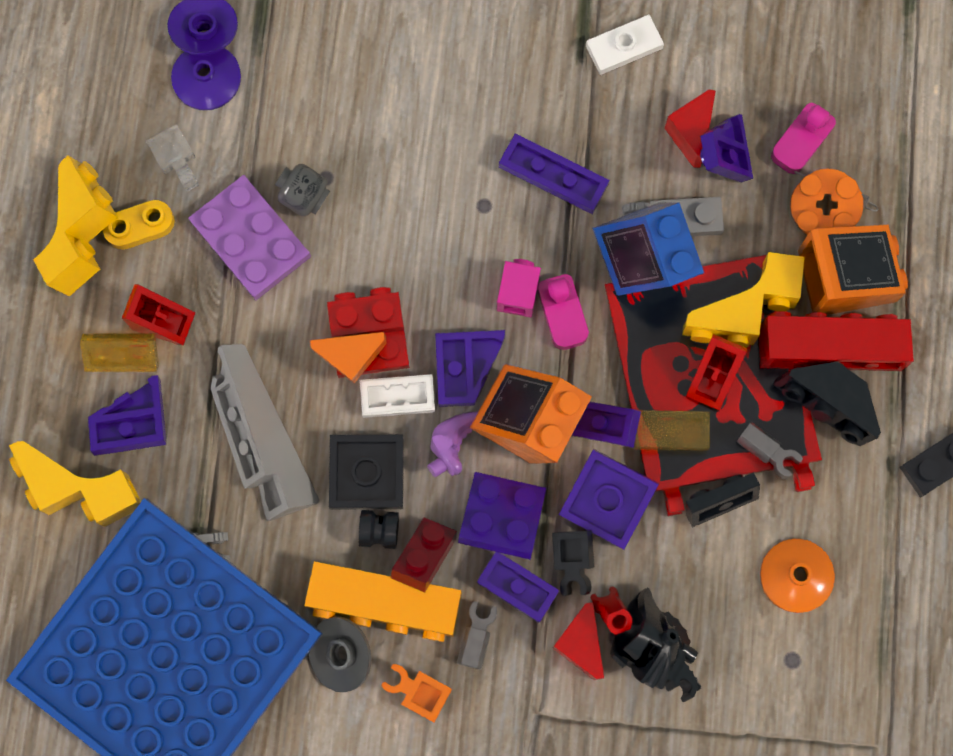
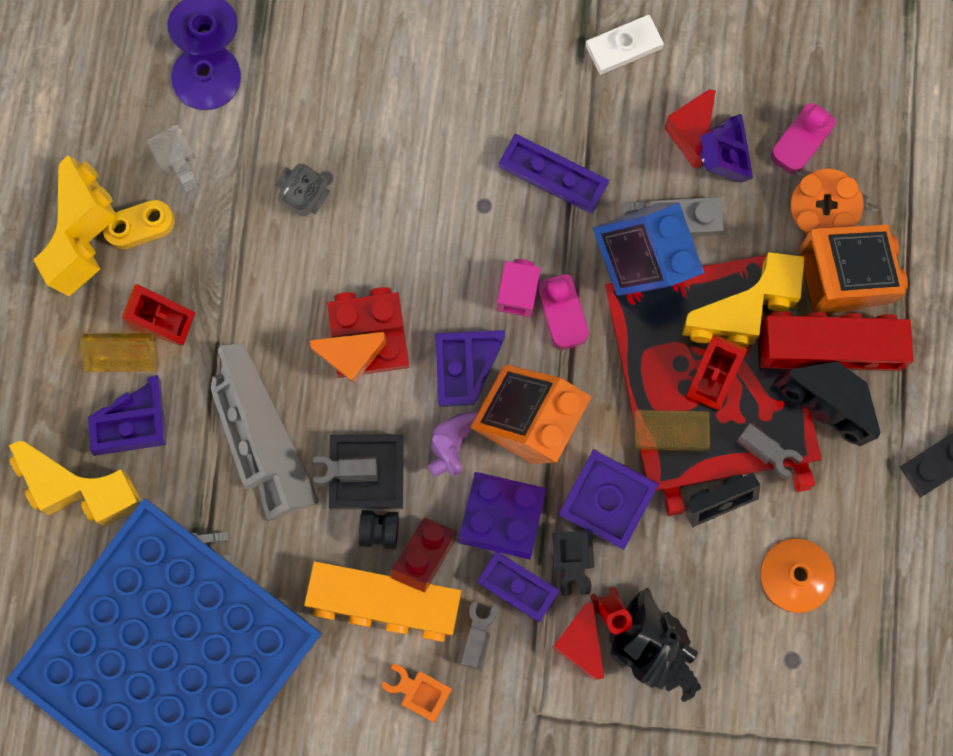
(249, 237): medium lavender plate -> none
(329, 658): dark grey dish -> none
(347, 469): none -> flat silver bar
(397, 396): white plate -> none
(608, 424): dark purple plate -> none

